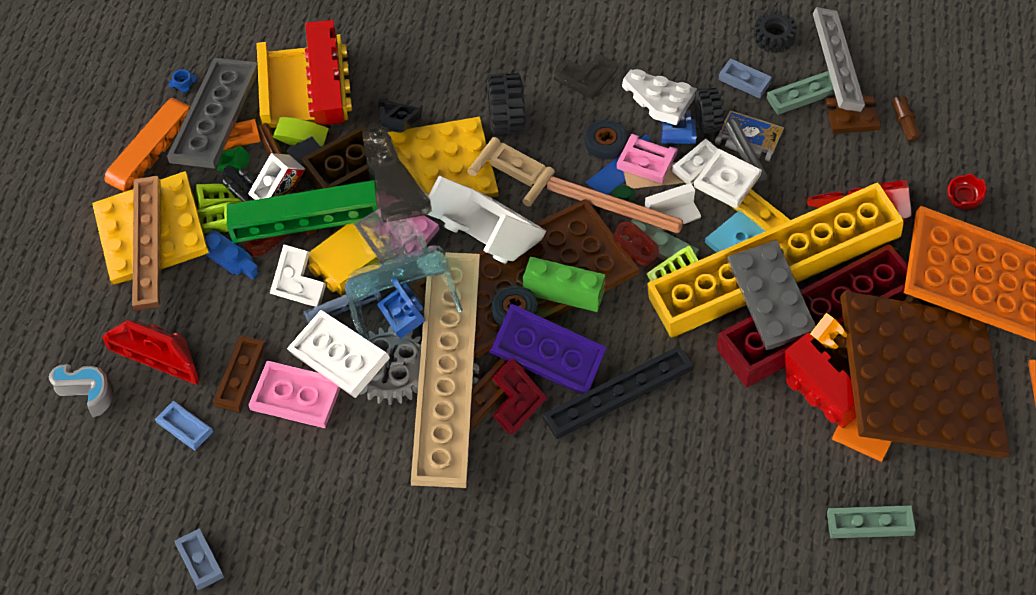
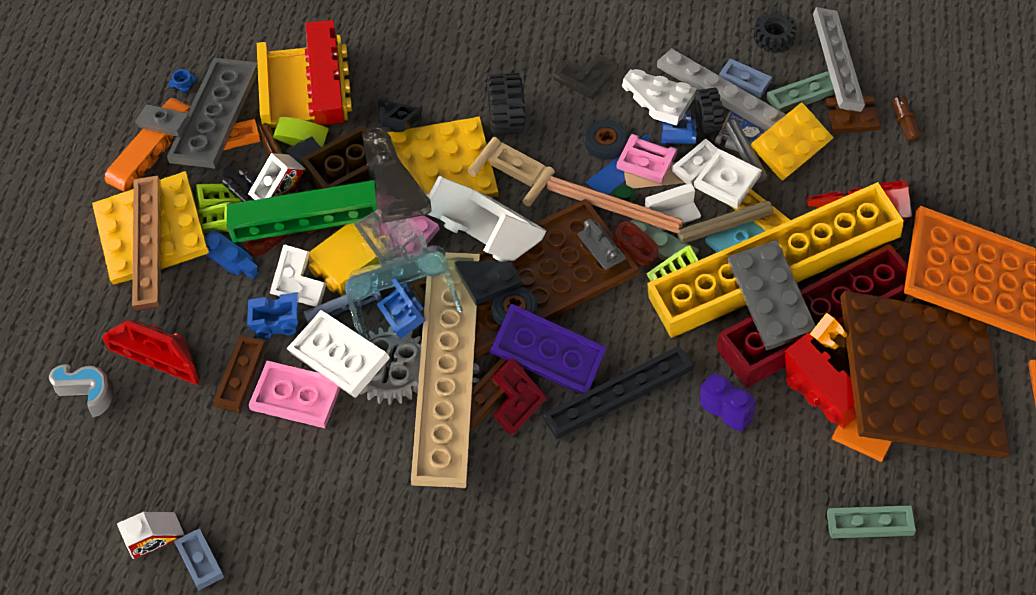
(149, 531): none -> white slope
(162, 120): none -> dark grey plate
(184, 425): medium blue tile -> none
(235, 158): green slope -> none
(273, 316): none -> blue cylinder
(487, 279): none -> black wing
(564, 284): bright green brick -> none
(600, 244): none -> dark grey hinge
(725, 222): none -> dark tan axle
(730, 403): none -> dark purple brick
(732, 96): none -> light grey plate
(791, 141): none -> yellow plate
(966, 188): red hair -> none

